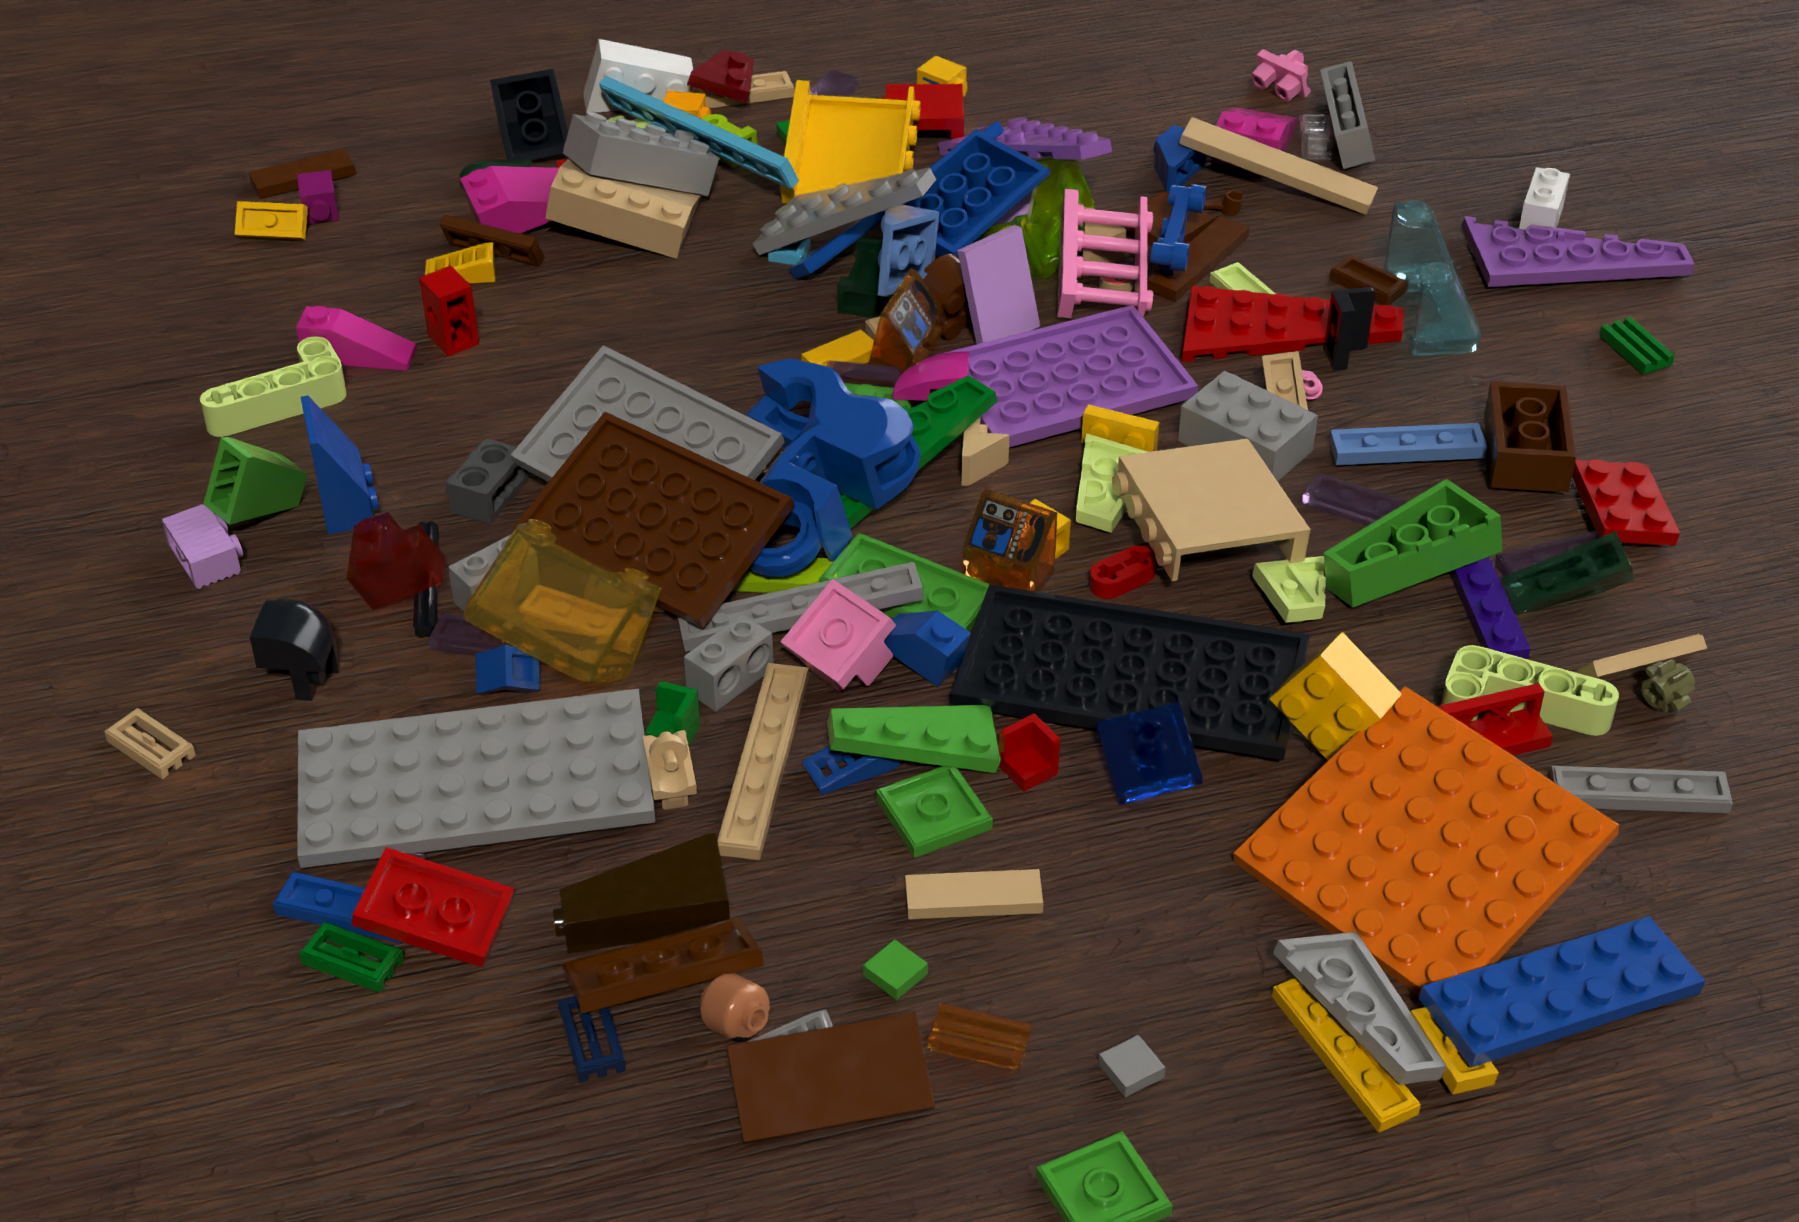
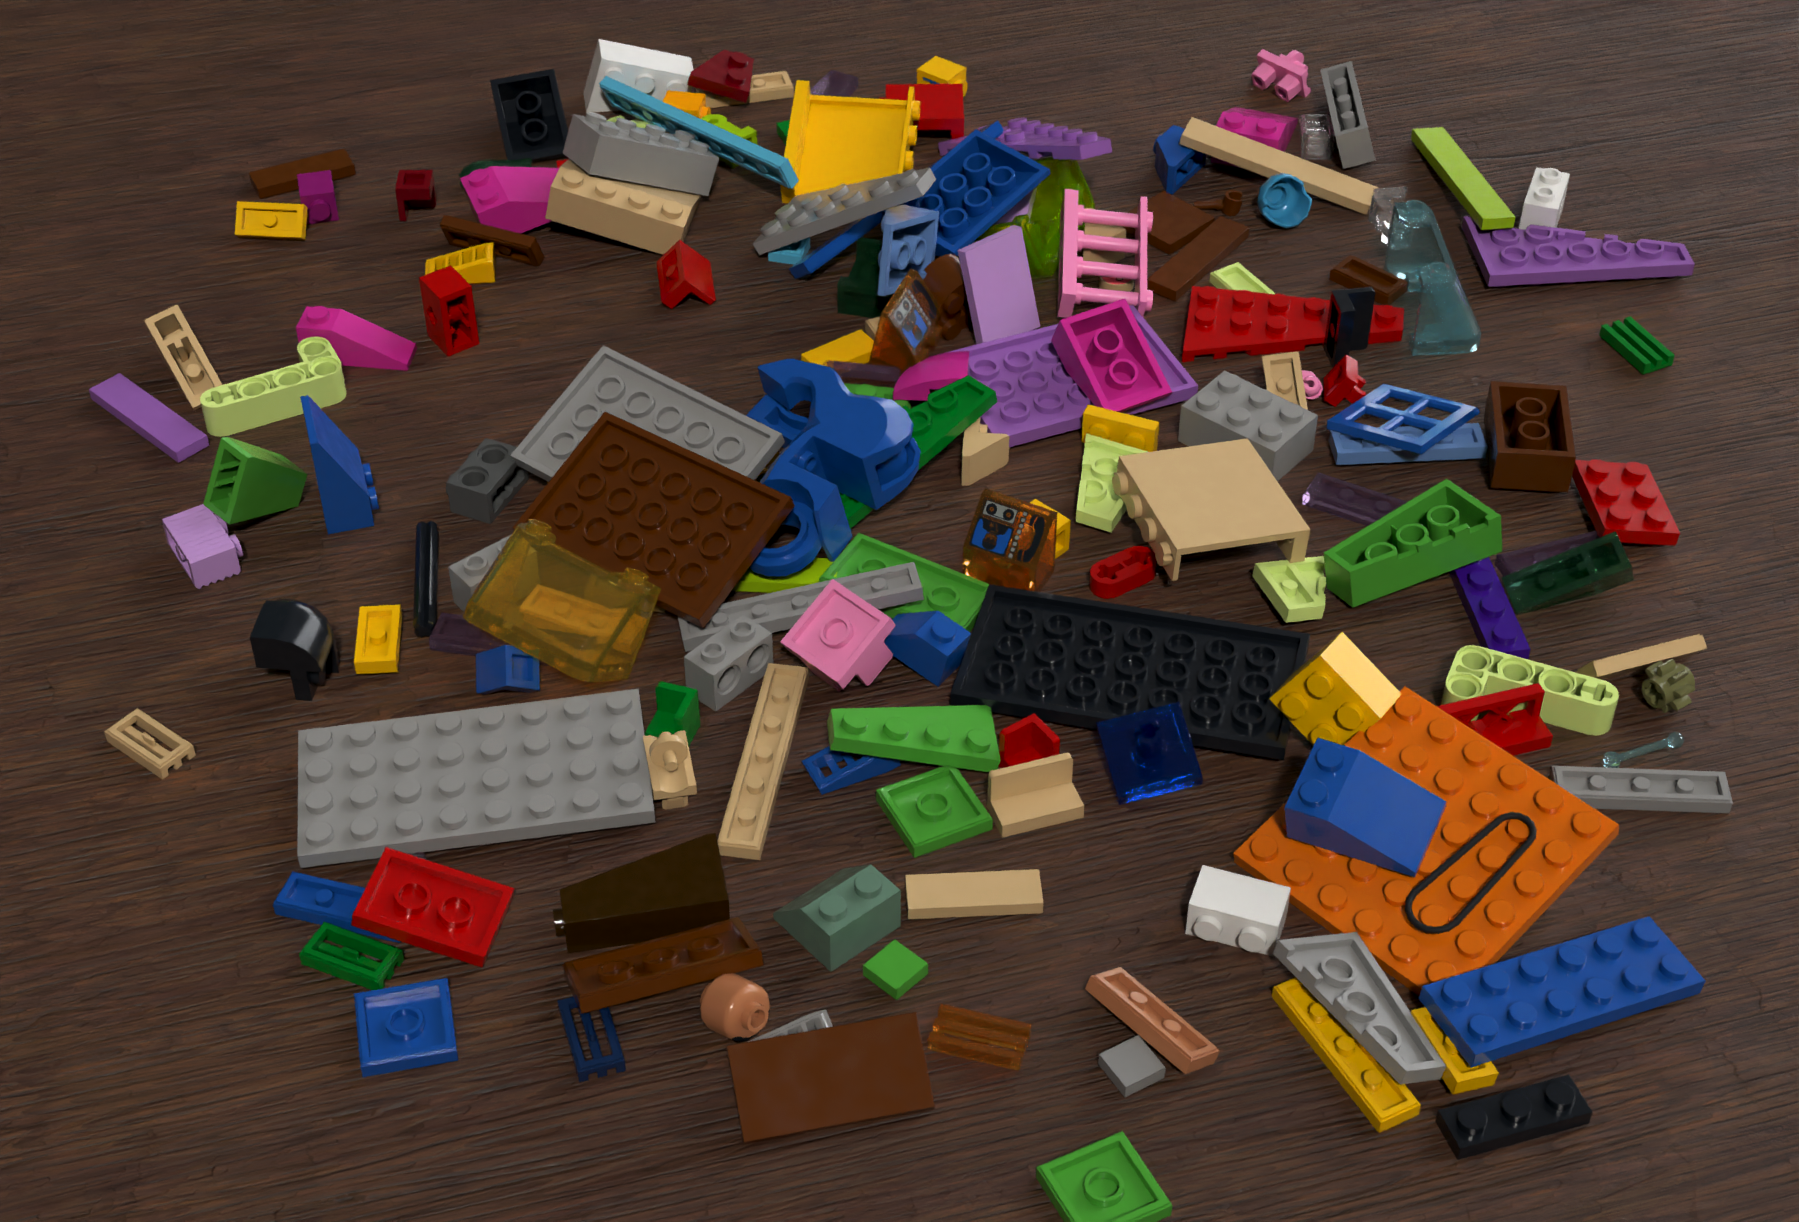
(149, 417): none -> medium lavender tile
(182, 354): none -> tan slope
(378, 639): none -> yellow plate
(392, 561): clear red brick -> none
(405, 1027): none -> blue tile
(414, 189): none -> dark red panel
(682, 272): none -> red panel
(843, 914): none -> sand green slope
(1033, 795): none -> tan panel
(1110, 357): none -> dark pink slope
(1152, 1020): none -> nougat tile
(1170, 250): blue plate -> none
(1237, 910): none -> white brick
(1284, 200): none -> dark azure hair
(1343, 382): none -> red tile
(1362, 809): none -> blue slope
(1369, 405): none -> blue window
(1382, 208): none -> clear leg
(1446, 928): none -> black piece
(1463, 179): none -> lime tile
(1513, 1117): none -> black plate
(1613, 759): none -> clear light blue hinge

